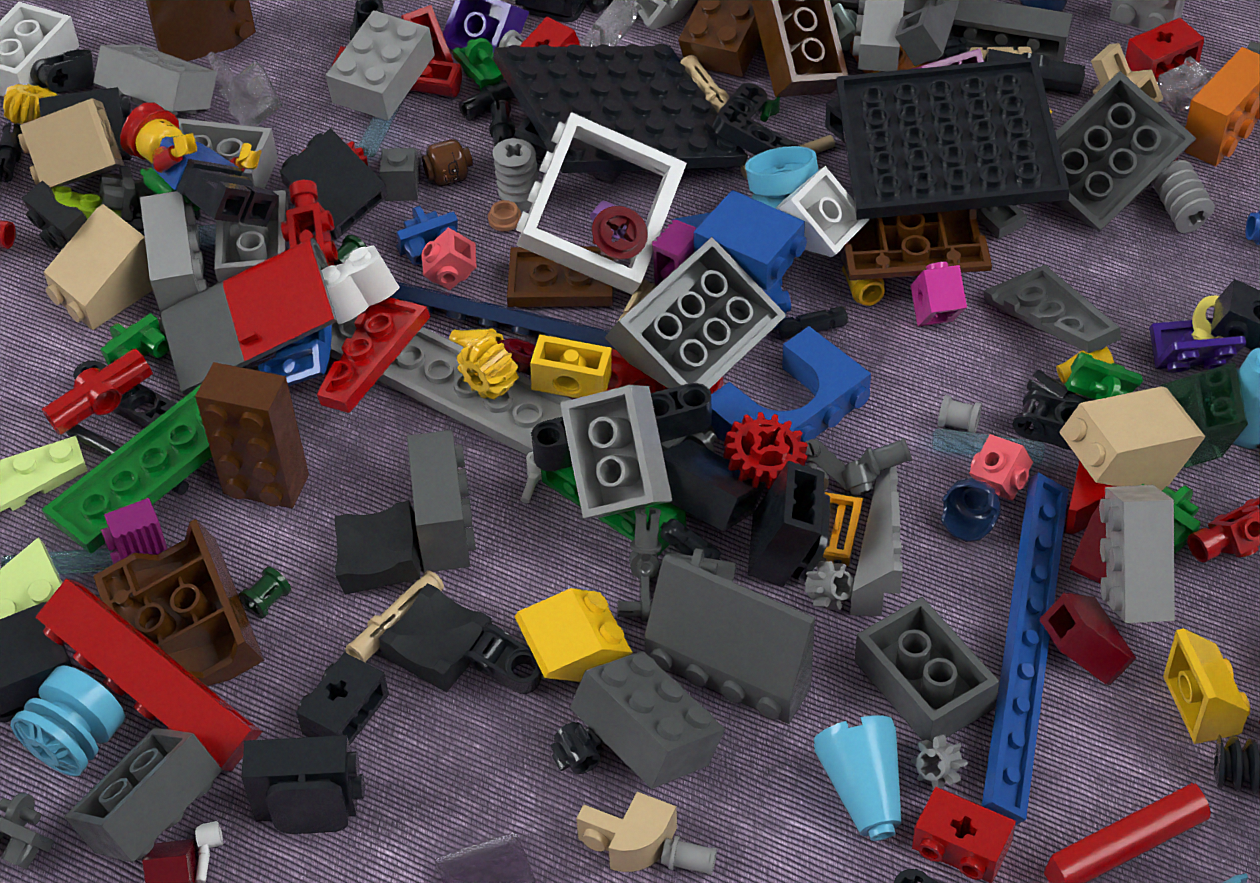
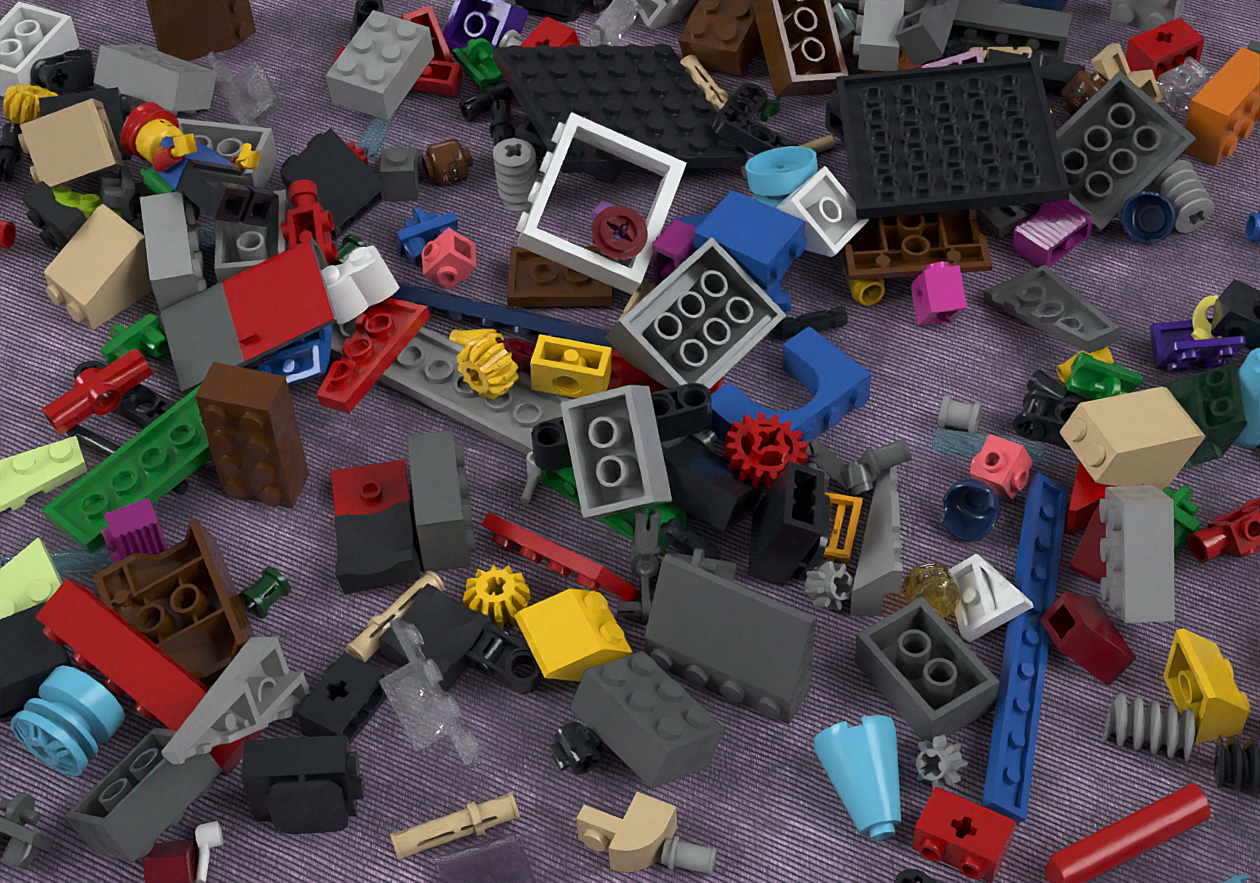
(242, 701): none -> light grey wedge
(369, 488): none -> red plate
(421, 703): none -> clear bracket
(455, 825): none -> tan pin
(497, 594): none -> yellow gear
(504, 215): nougat plate -> none
(559, 558): none -> red wing
(935, 585): none -> clear yellow head
(985, 598): none -> white wing
(1051, 232): none -> magenta brick
(1081, 90): none -> reddish brown head
(1148, 217): none -> dark blue hair
(1150, 725): none -> light grey piece

